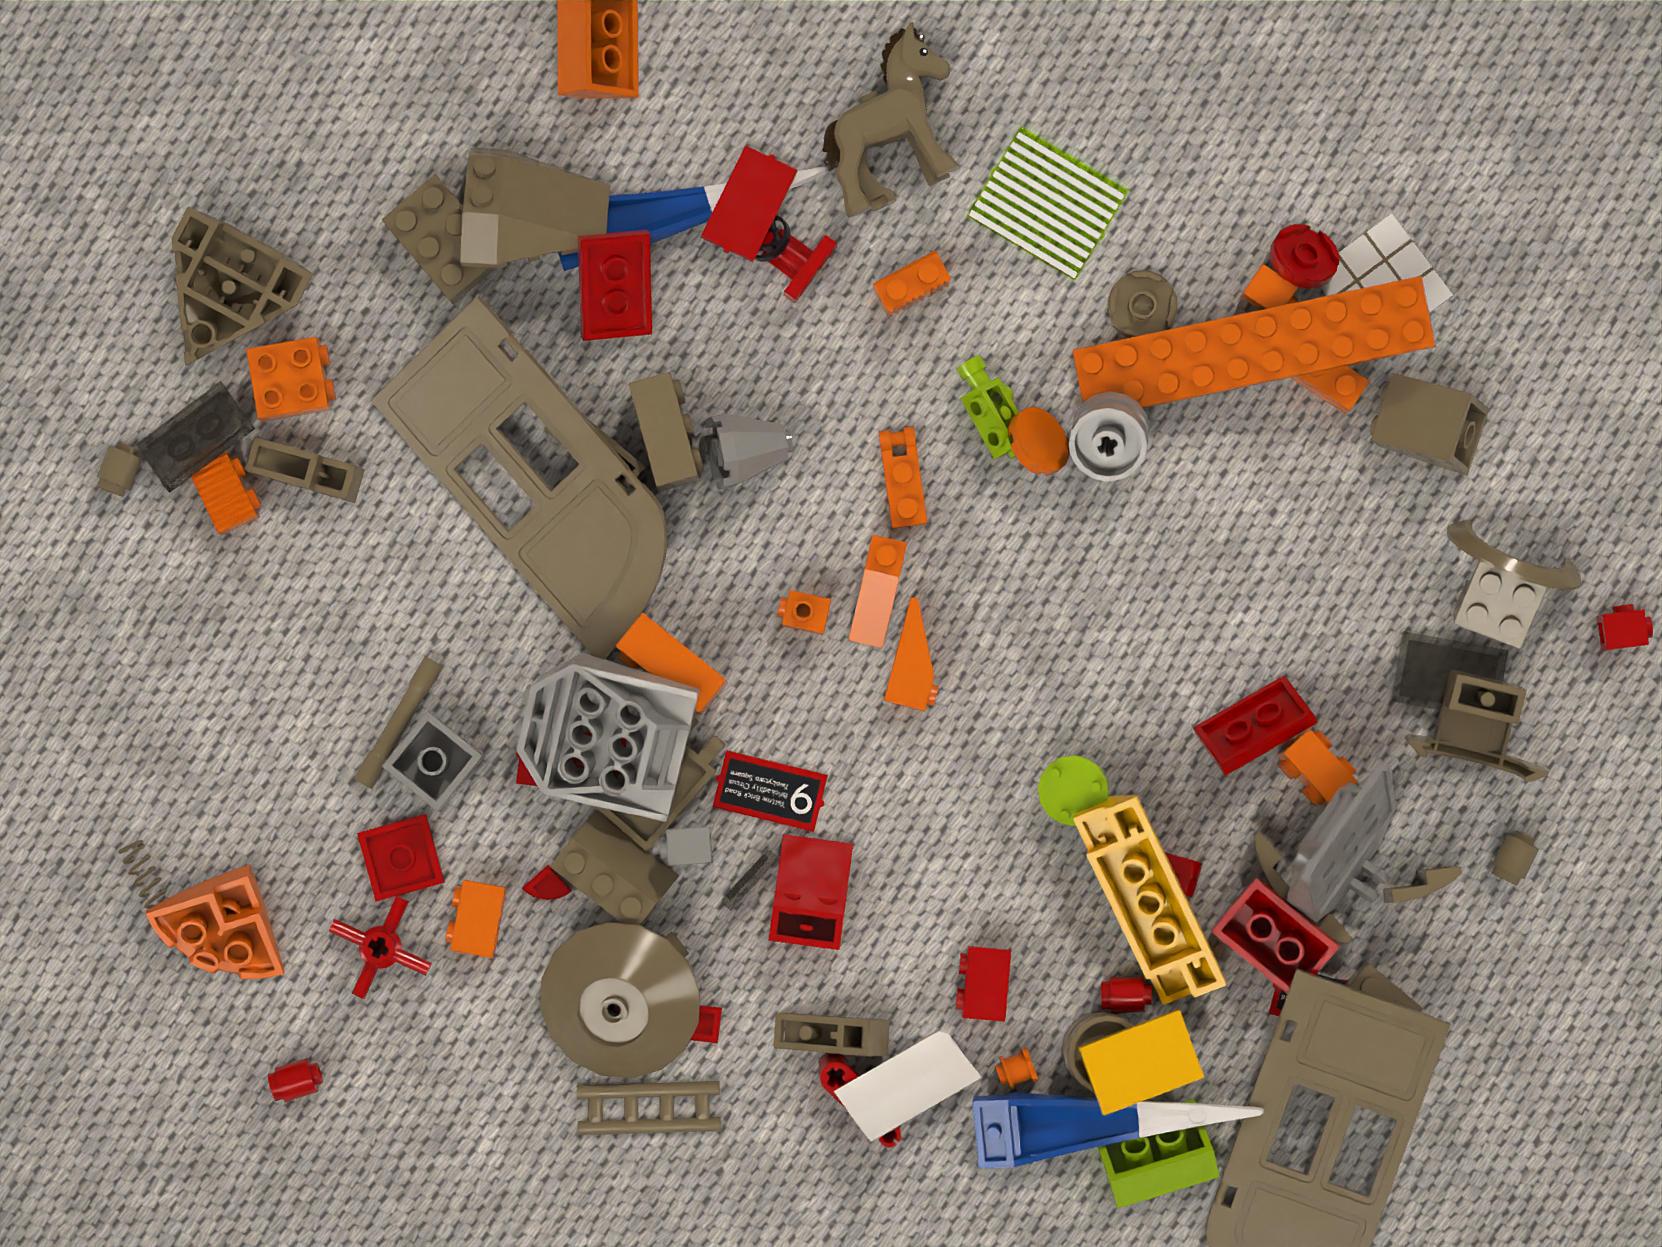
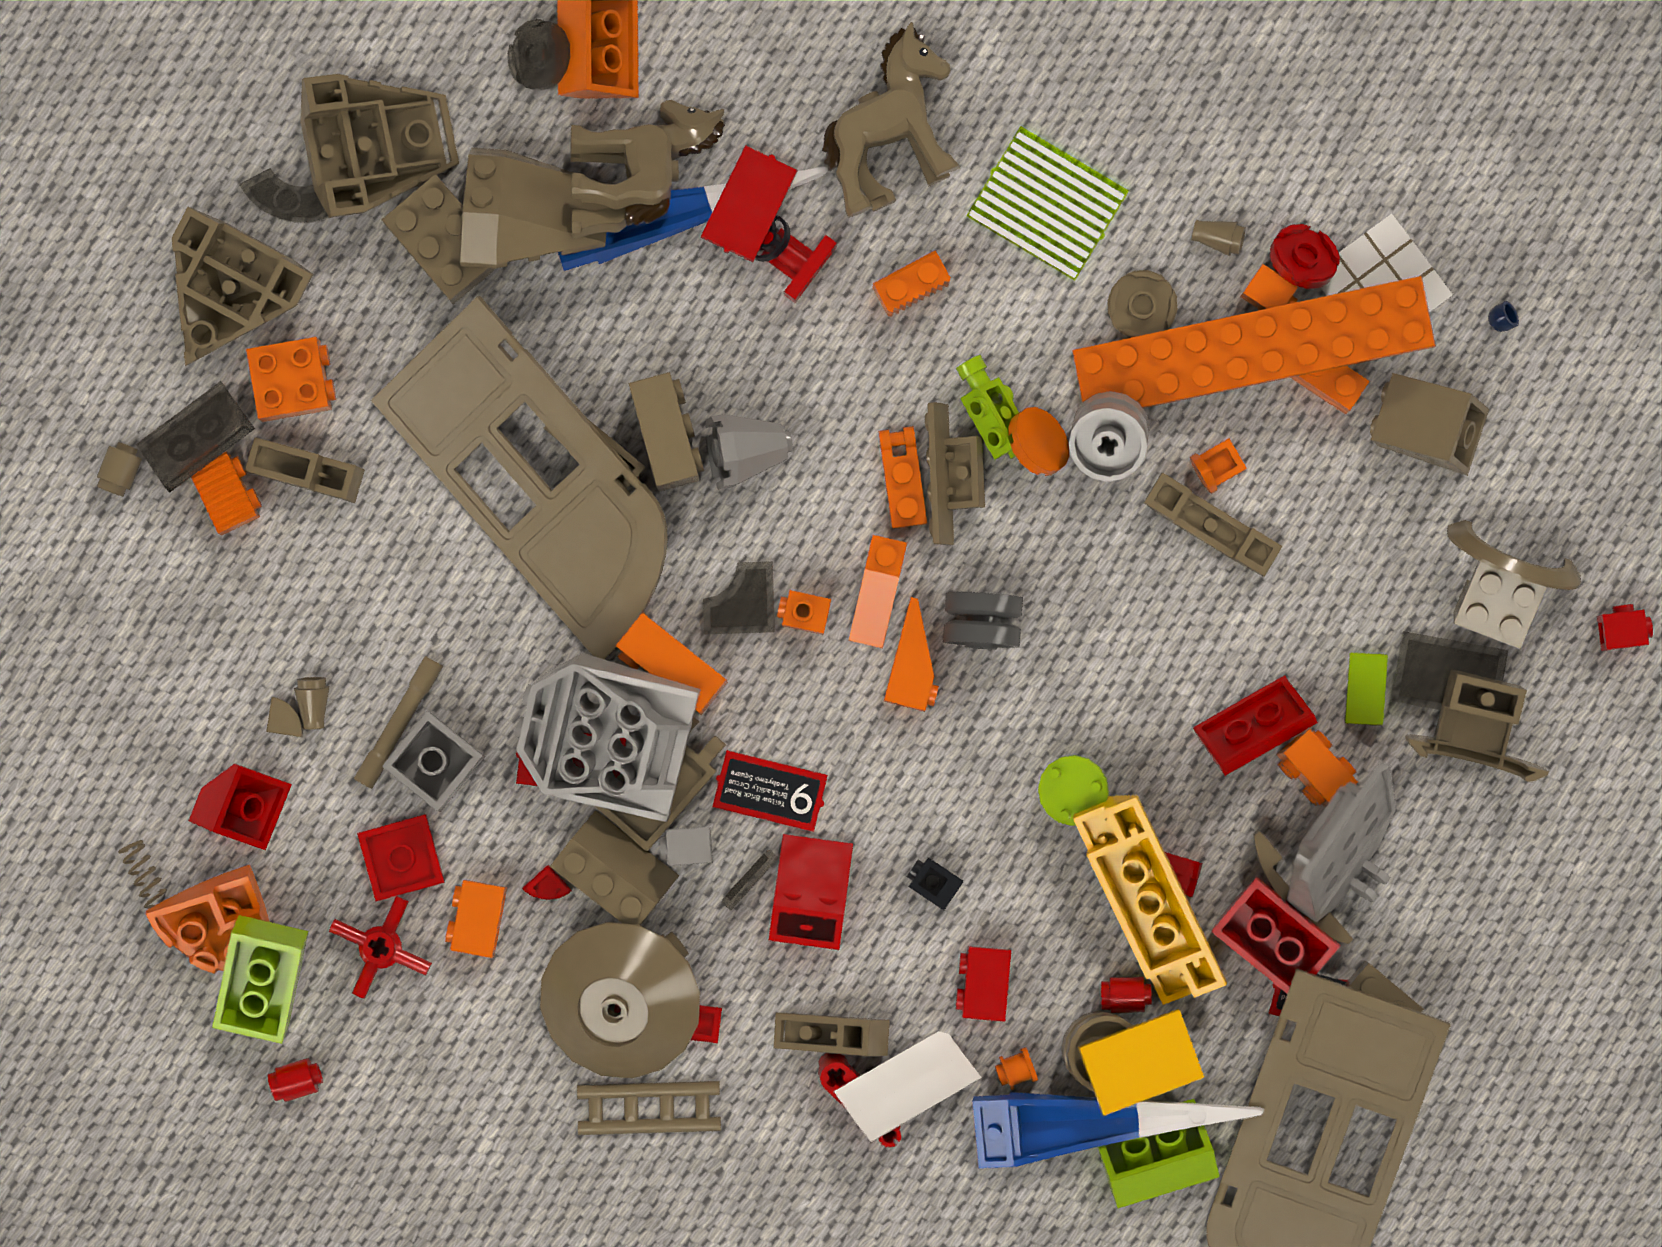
(241, 805): none -> red slope
(260, 979): none -> lime brick
(283, 200): none -> clear smoke tile
(283, 719): none -> dark tan tile
(312, 701): none -> dark tan cone
(367, 145): none -> dark tan wedge
(539, 54): none -> clear smoke tile
(615, 285): red tile -> none
(649, 165): none -> dark tan animal
(745, 604): none -> clear smoke tile
(947, 887): none -> black brick
(954, 473): none -> dark tan bracket
(982, 620): none -> dark grey wheel
(1212, 525): none -> dark tan slope
(1217, 465): none -> orange tile
(1220, 235): none -> dark tan cone
(1366, 689): none -> lime slope
(1428, 882): dark tan slope -> none
(1503, 317): none -> dark blue hinge
(1515, 857): dark tan brick -> none

